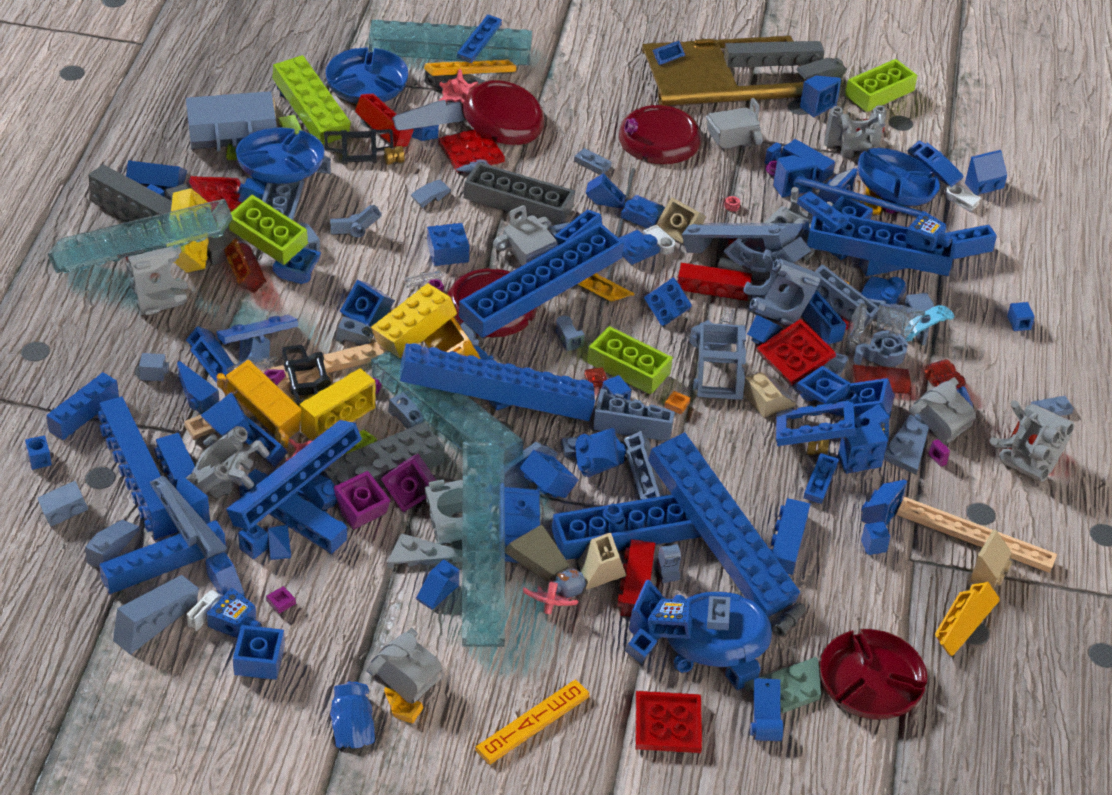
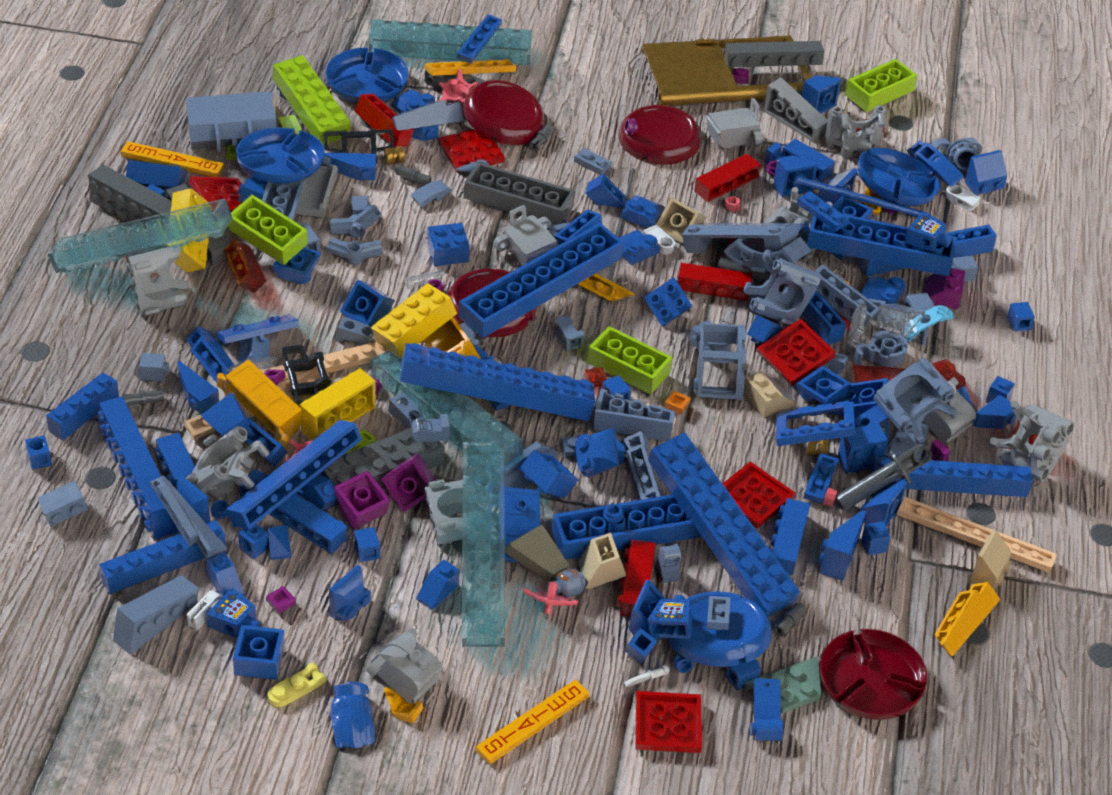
(110, 542): sand blue slope -> none
(143, 397): none -> dark grey pin
(166, 157): none -> light orange tile
(218, 509): none -> blue plate
(296, 686): none -> light yellow plate
(317, 192): none -> light grey container
(348, 595): none -> blue slope
(354, 250): none -> sand blue piece
(355, 165): none -> blue slope
(359, 204): none -> sand blue window
(367, 544): none -> blue brick
(411, 100): none -> blue slope
(413, 175): none -> dark grey pin
(420, 551): light grey wing -> none
(431, 429): none -> sand blue leg
(541, 137): none -> dark grey pin
(650, 675): none -> white piece
(668, 52): blue slope -> none
(727, 177): none -> red brick
(741, 75): none -> magenta plate
(757, 493): none -> red plate
(794, 111): none -> light grey wedge
(825, 67): dark grey slope -> none
(830, 497): none -> coral axle
(841, 547): none -> blue slope
(898, 467): none -> dark grey piece
(915, 382): none -> sand blue piece
(946, 289): none -> magenta slope
(959, 151): none -> sand blue beam
(967, 264): none -> sand blue brick
(967, 477): none -> blue brick
(995, 414): none -> blue slope
(1000, 387): none -> blue brick
(1057, 405): sand blue plate -> none

